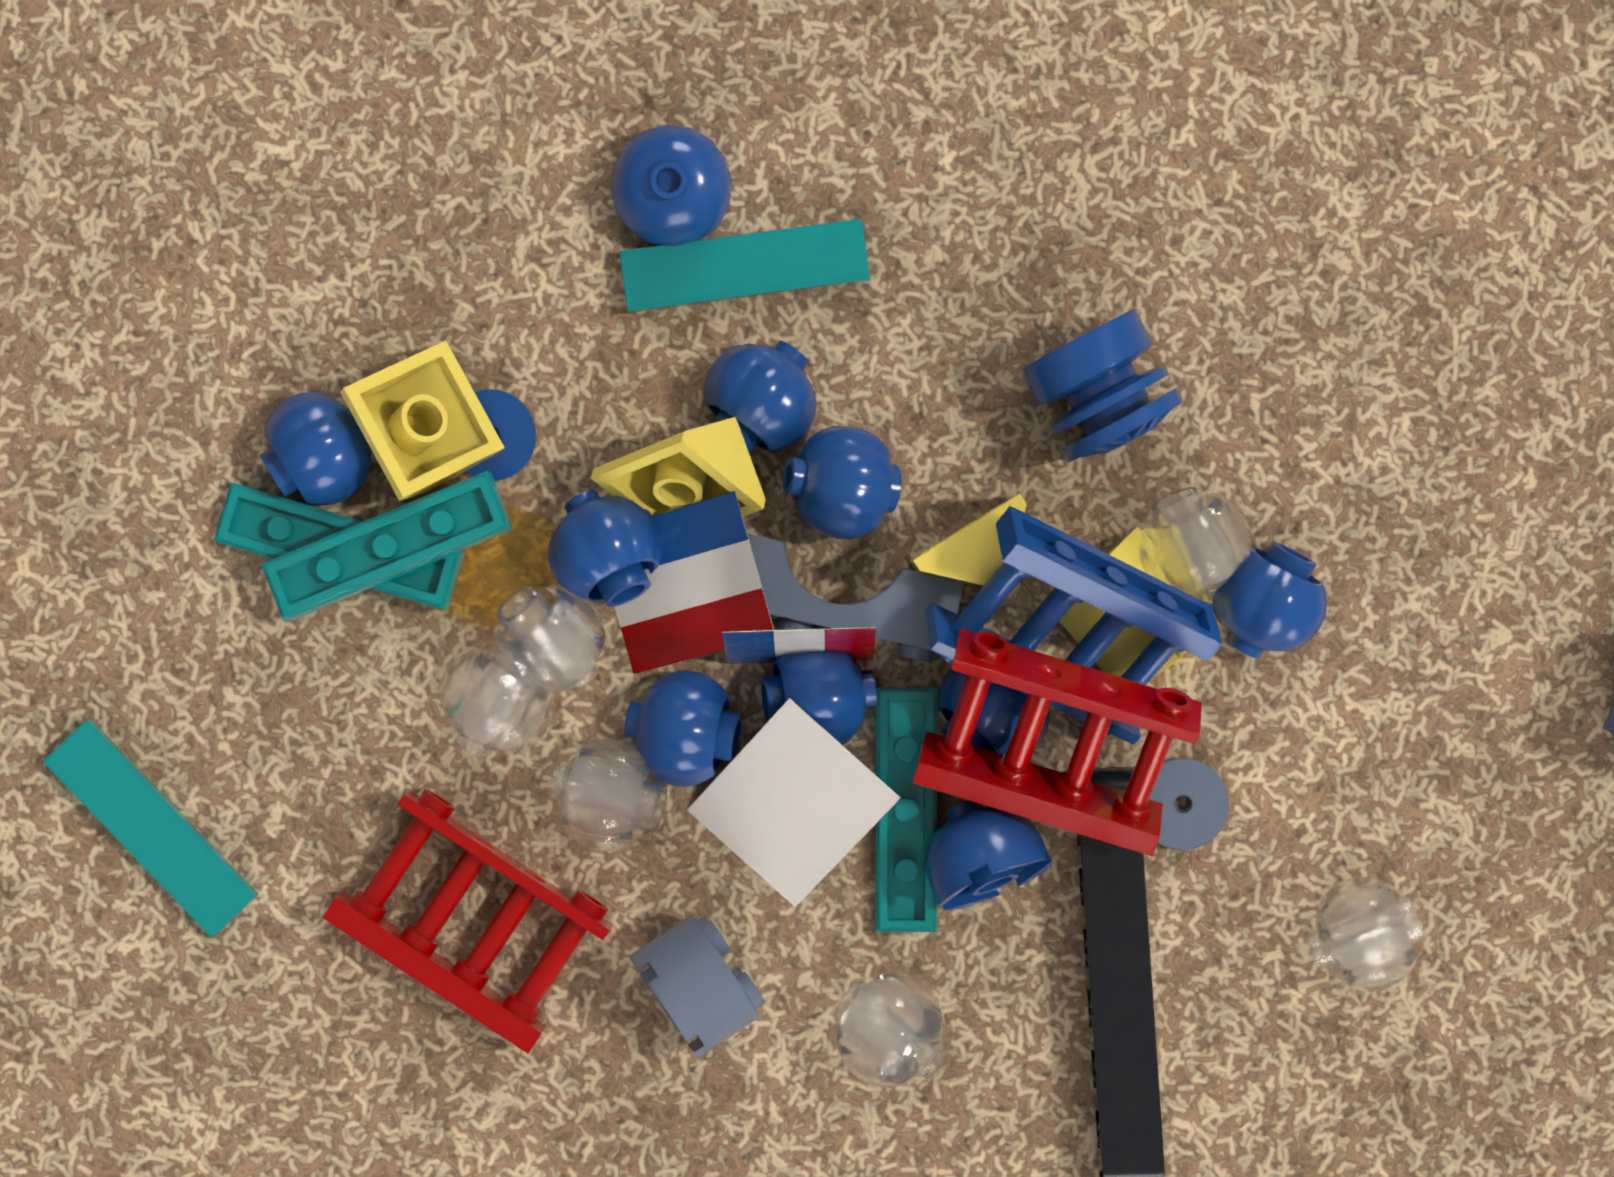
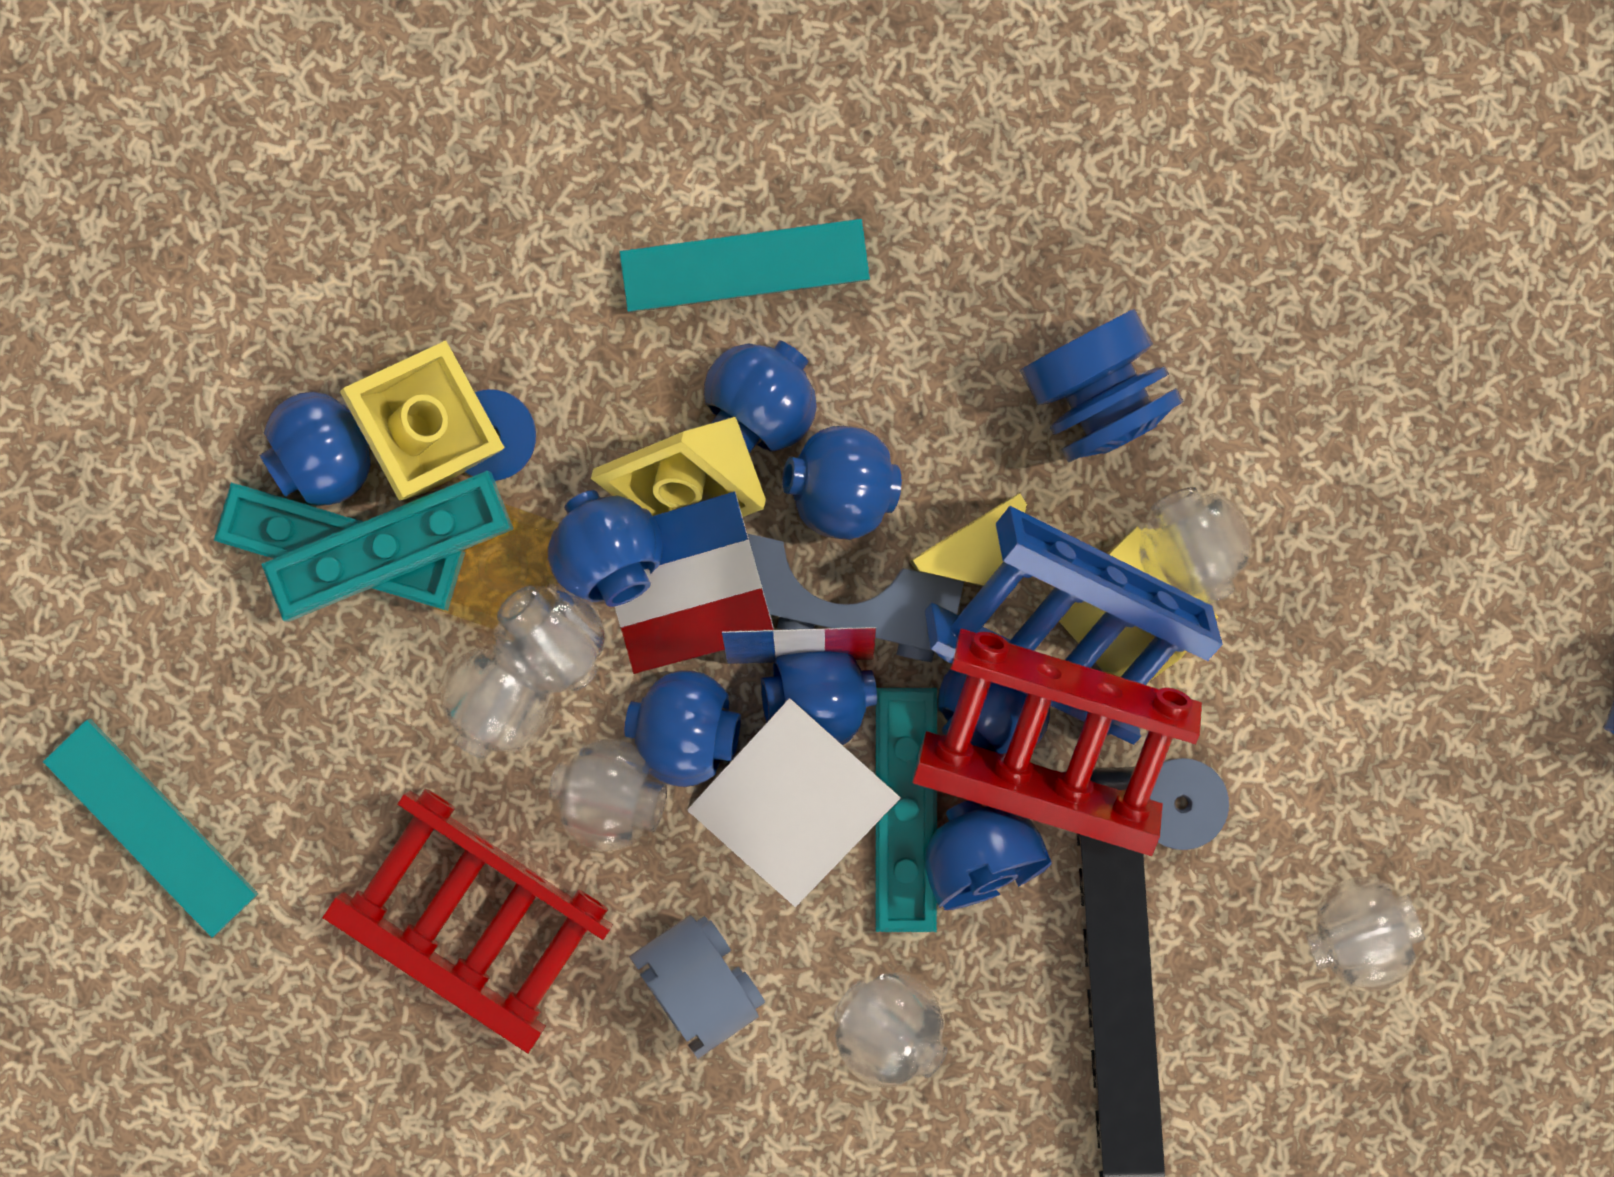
(671, 185): blue cylinder -> none
(1272, 602): blue plant -> none

